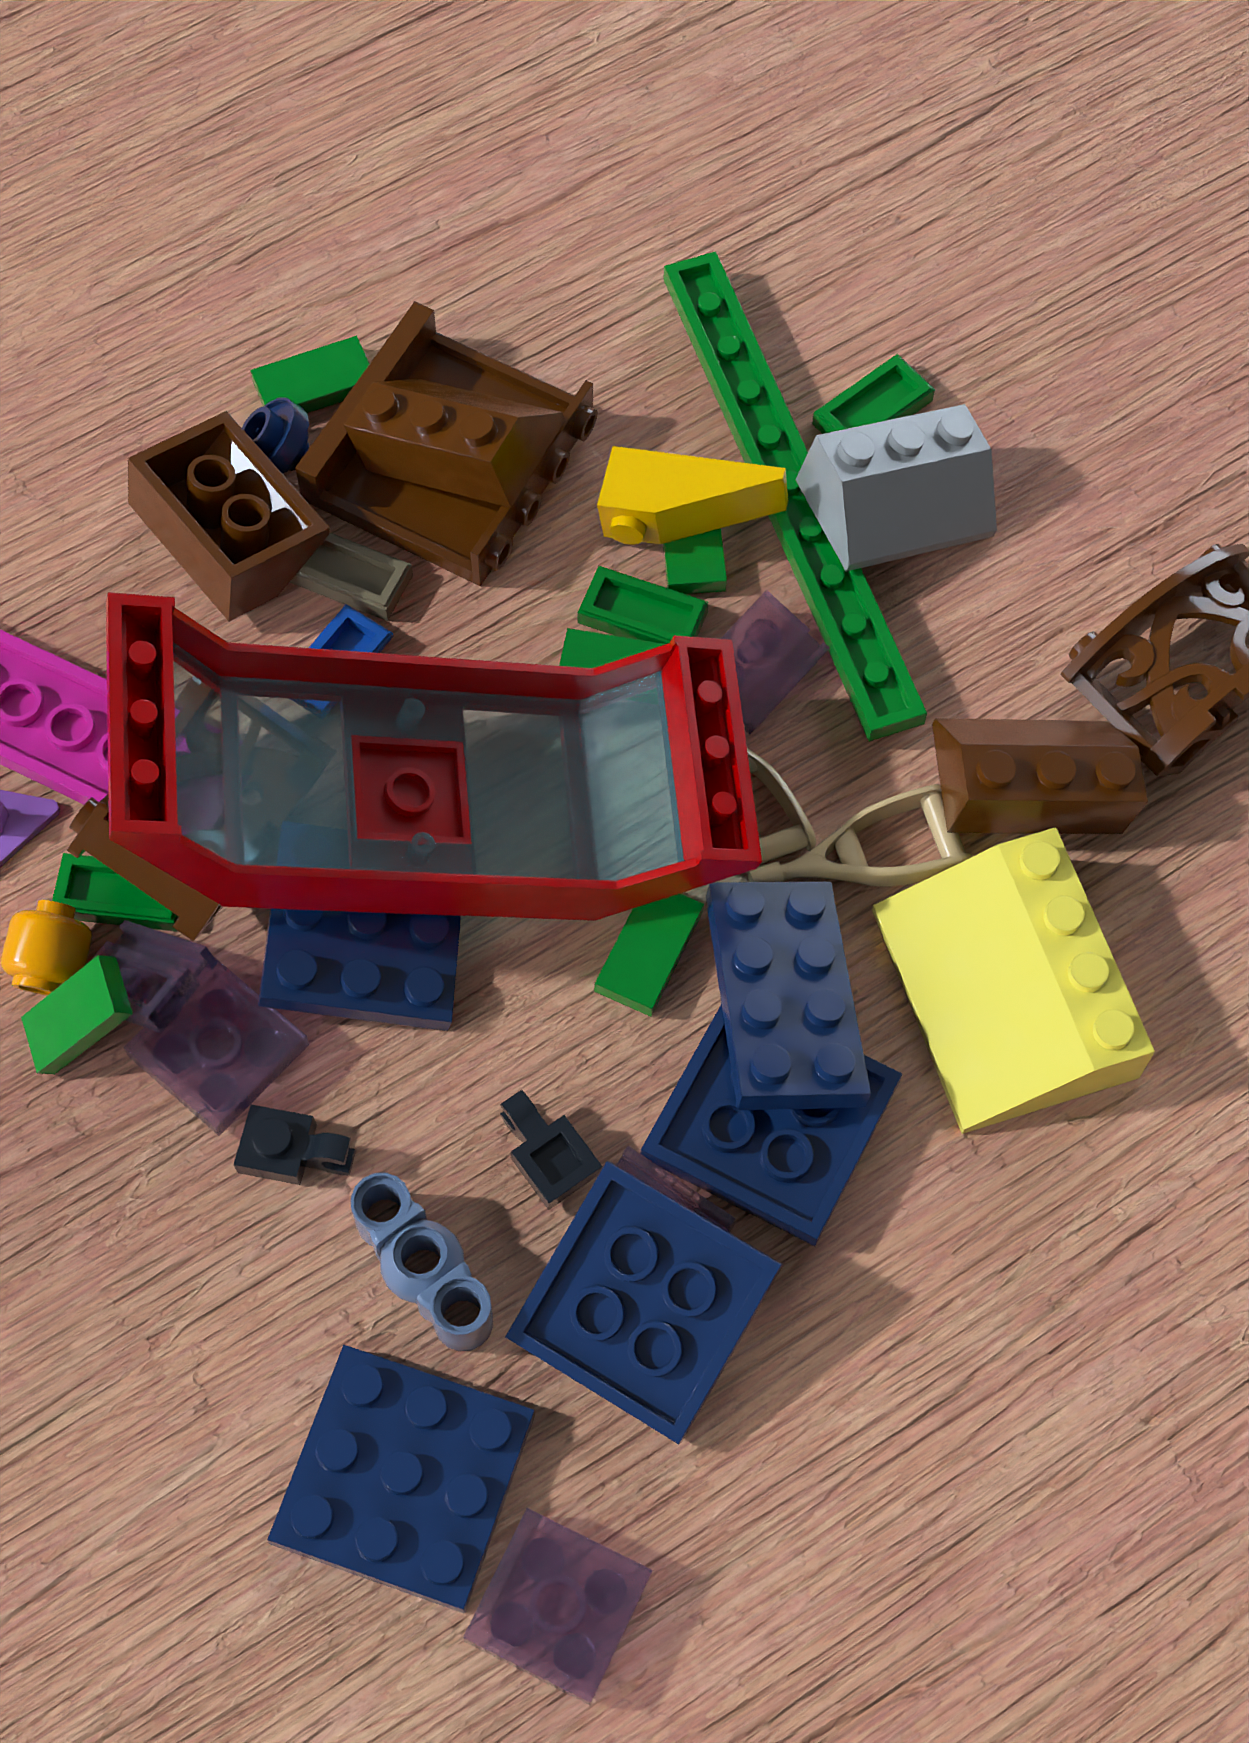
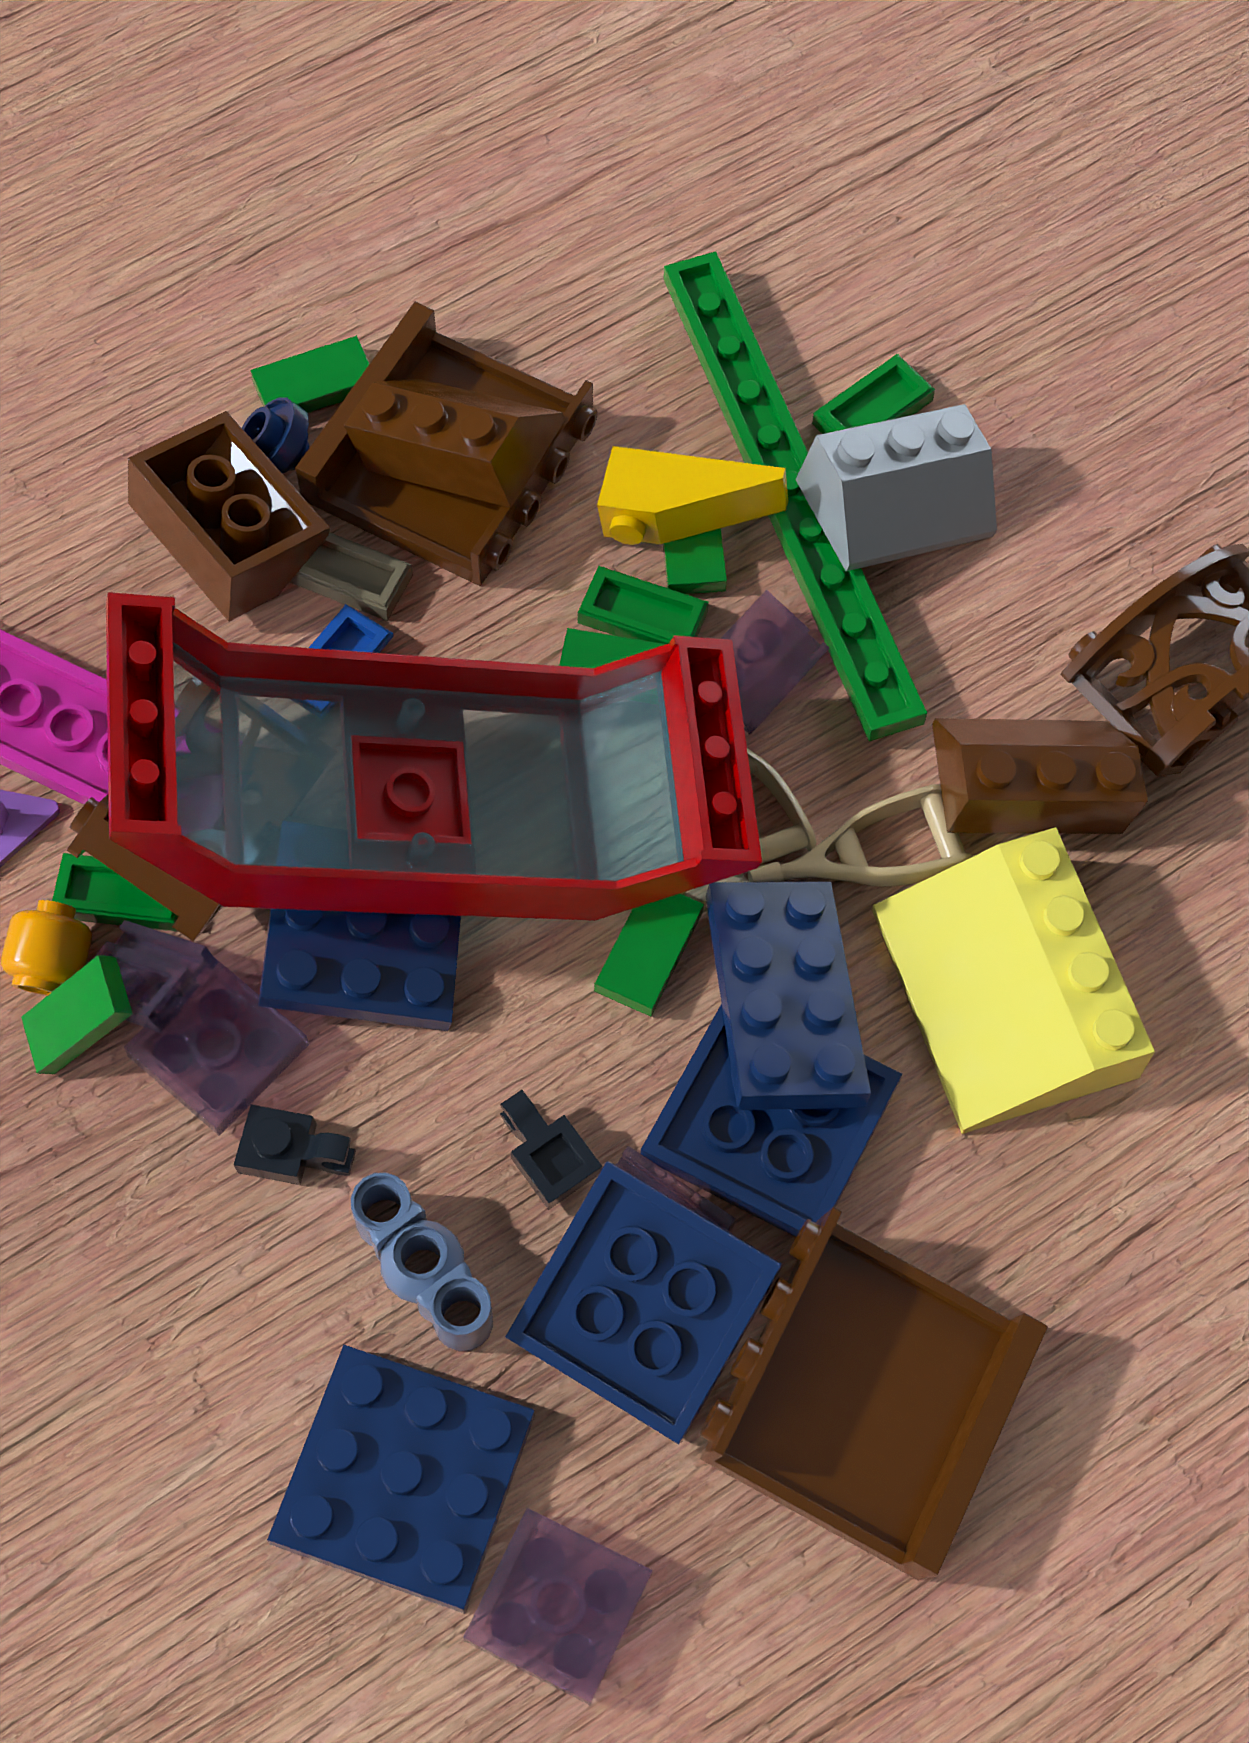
(871, 1397): none -> reddish brown panel

